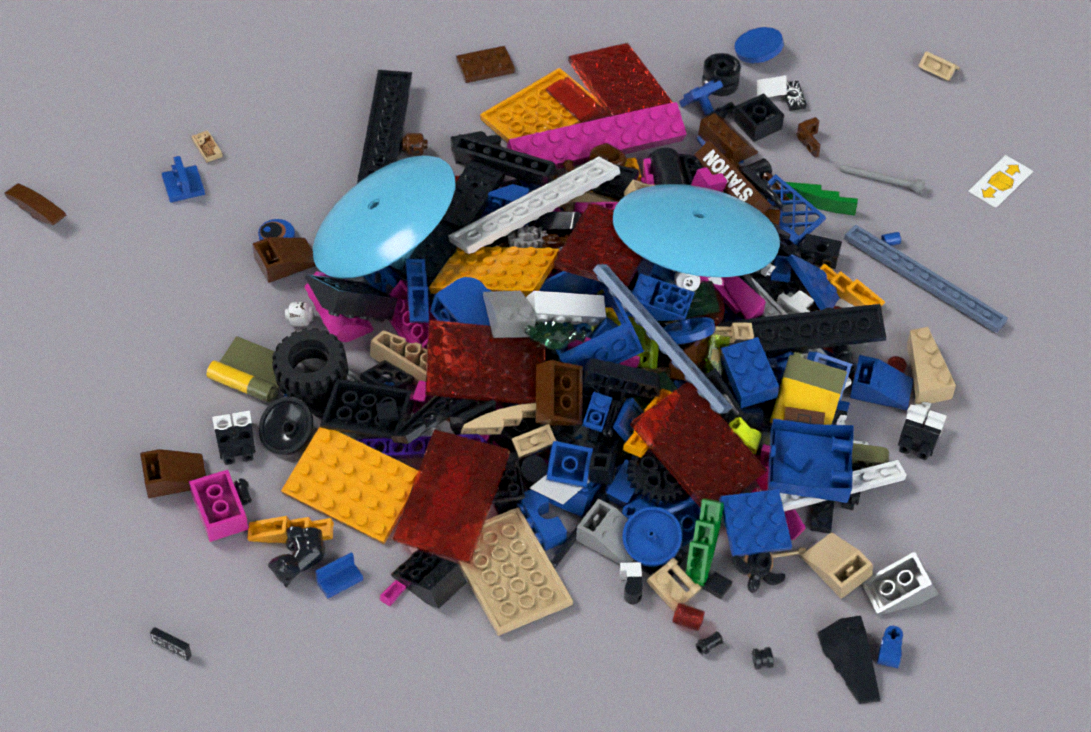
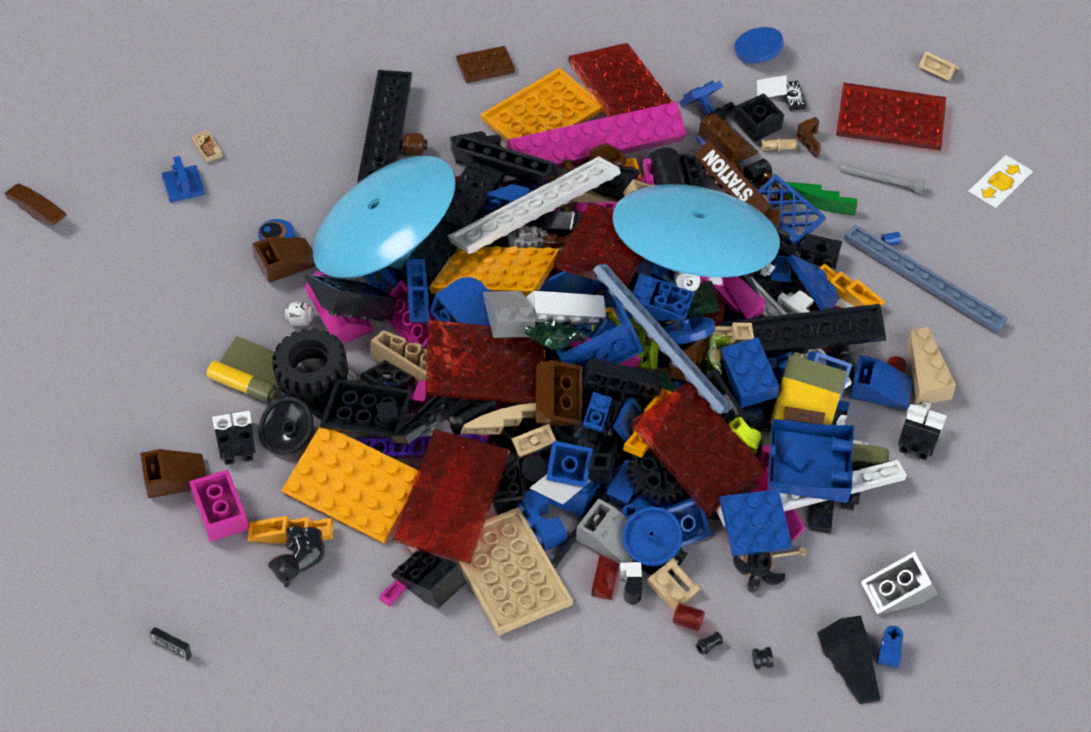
(242, 490): black pin -> none
(338, 575): blue panel -> none
(576, 101): clear red windscreen -> none
(604, 578): none -> clear red slope
(704, 542): green slope -> none
(705, 179): dark pink piece -> none
(718, 585): black tile -> none
(724, 68): black wheel -> none
(762, 186): black plate -> none
(778, 144): none -> tan axle
(838, 564): tan slope -> none
(891, 116): none -> clear red plate

